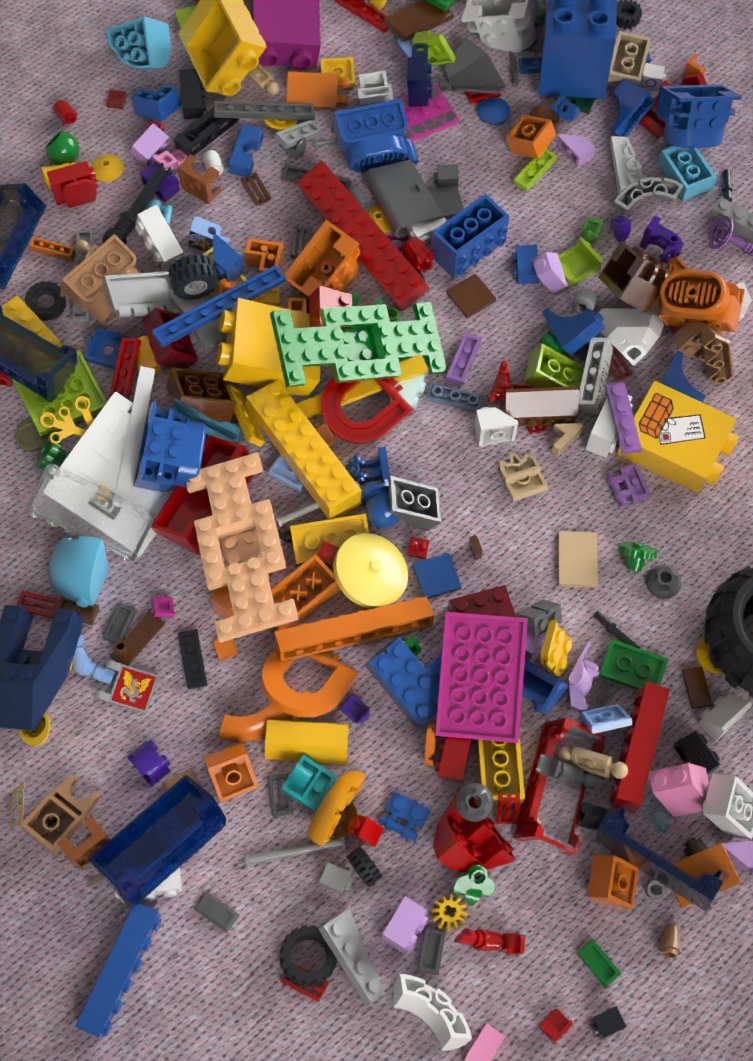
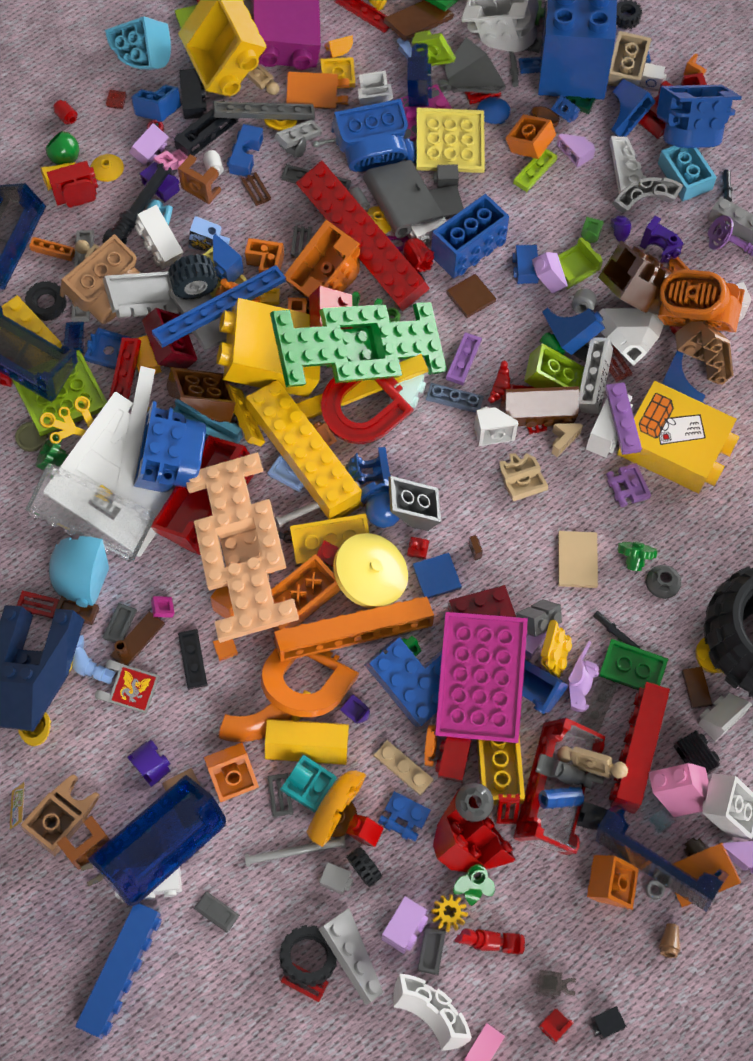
(75, 335): none -> clear blue slope
(339, 46): none -> light orange brick
(403, 767): none -> tan plate
(450, 139): none -> light yellow plate
(551, 984): none -> clear smoke brick
(561, 798): none -> blue axle
(598, 963): green tile -> none
(606, 718): light blue plate -> none

